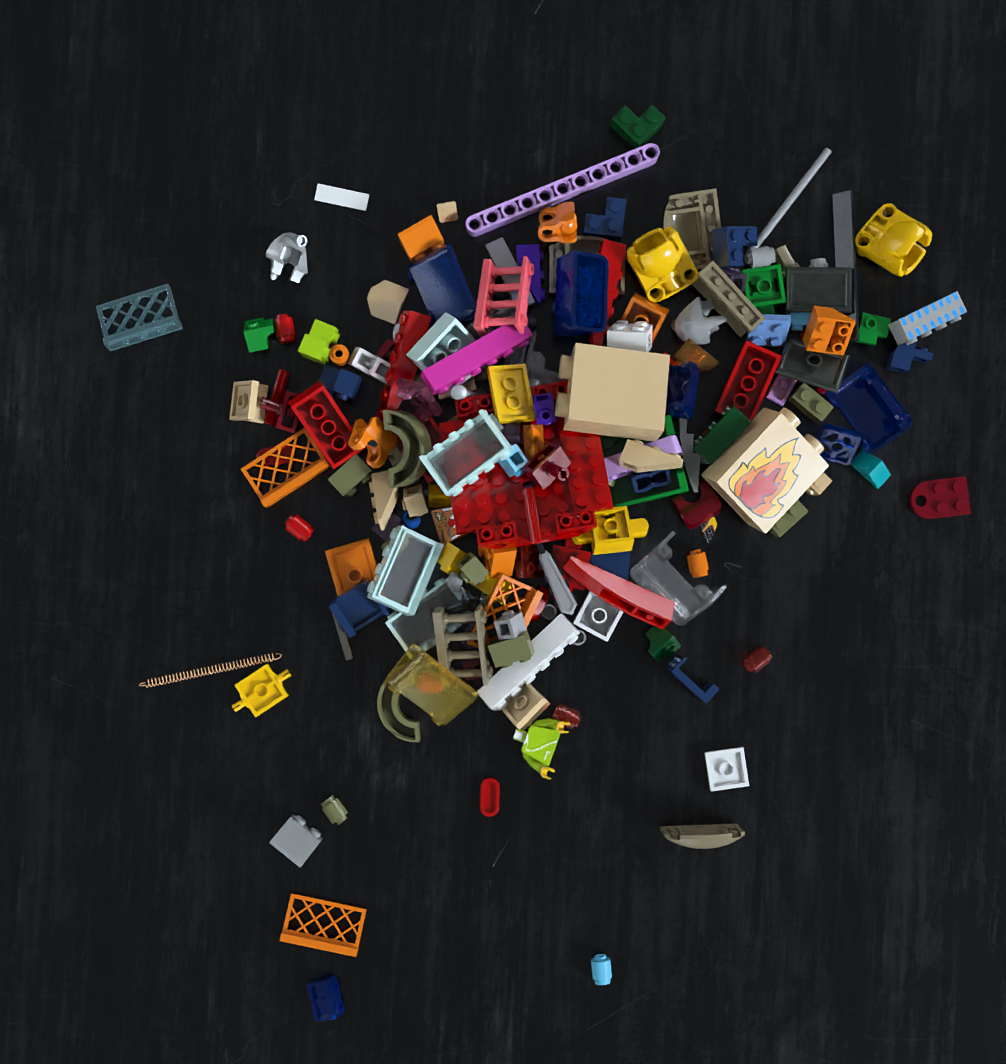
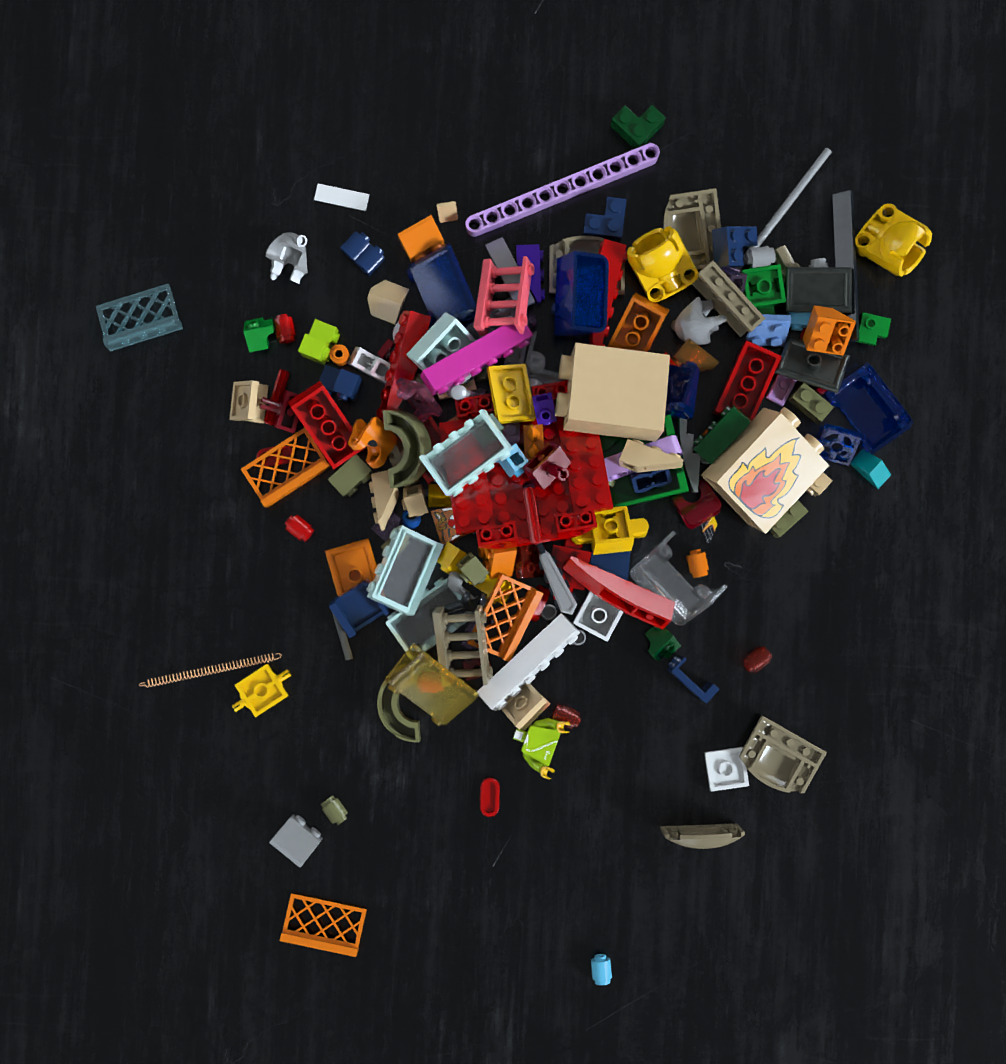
(325, 999): clear blue bracket -> none
(362, 252): none -> dark blue brick
(510, 625): light grey brick -> none
(511, 650): olive brick -> none
(562, 224): orange piece -> none
(630, 336): white brick -> none
(780, 757): none -> dark tan slope
(903, 354): dark blue brick -> none
(929, 317): light grey brick -> none
(942, 498): dark red plate -> none

